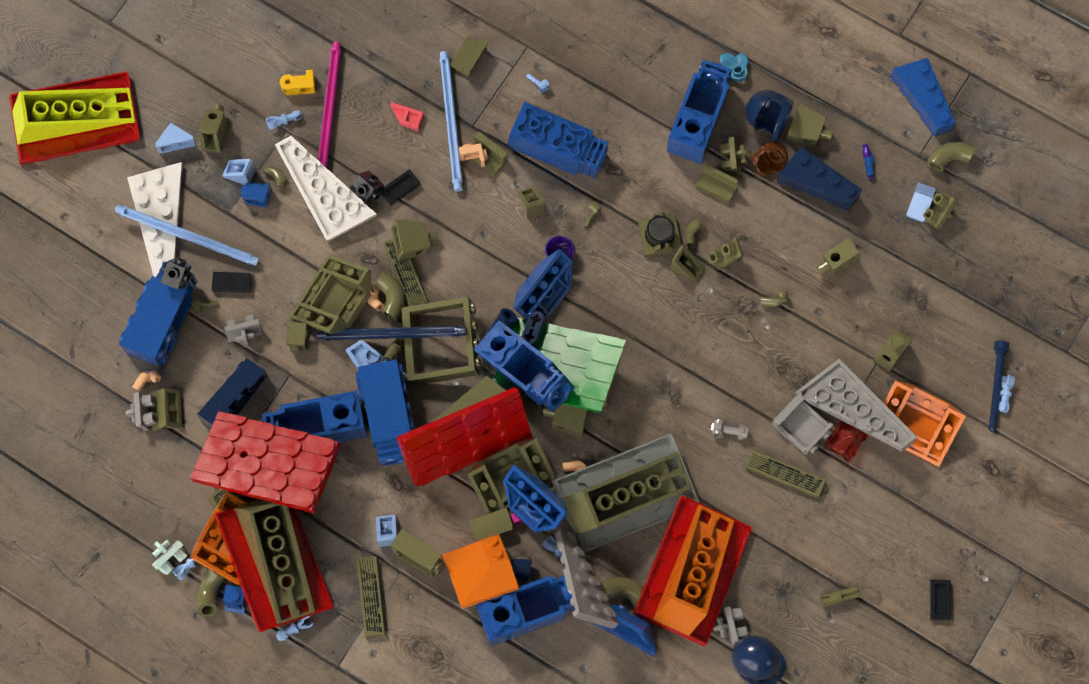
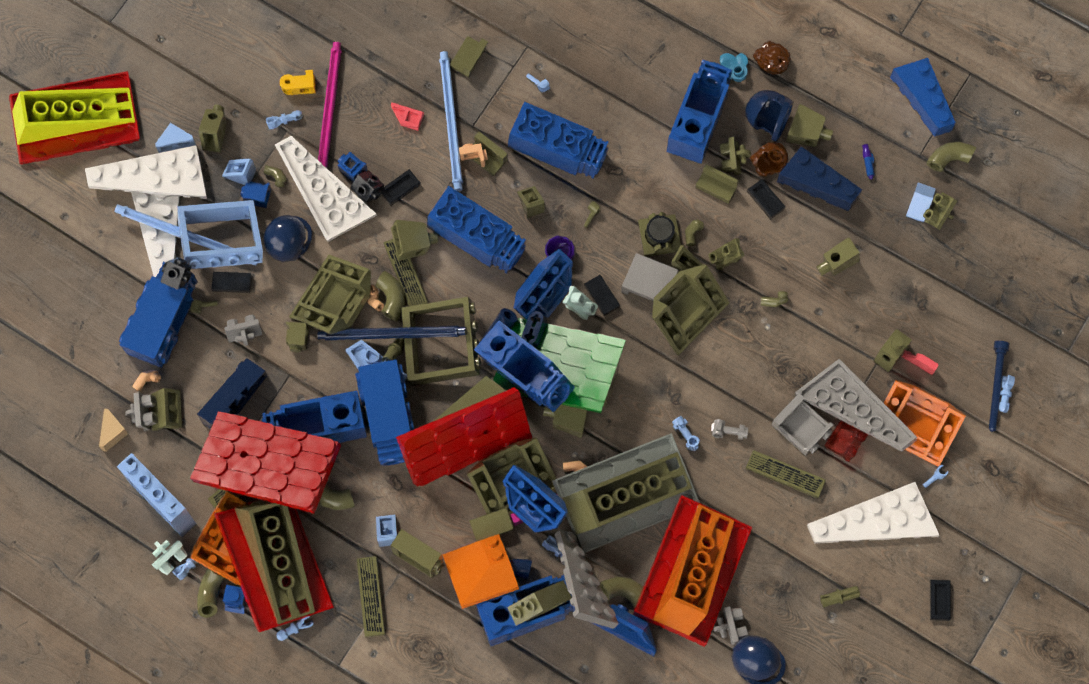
(111, 431): none -> tan slope
(156, 495): none -> light blue window
(158, 174): none -> white wing
(214, 213): none -> light blue window
(286, 238): none -> dark blue piece
(336, 499): none -> olive cylinder
(351, 166): none -> blue window
(475, 230): none -> blue piece
(539, 602): none -> olive window
(579, 303): none -> light aqua hips
(602, 295): none -> black tile
(647, 277): none -> light grey panel
(688, 306): none -> olive slope
(692, 441): none -> light blue bar
(766, 199): none -> black tile
(769, 57): none -> reddish brown hair
(885, 517): none -> white wing
(921, 361): none -> coral tile
(937, 475): none -> light blue hand

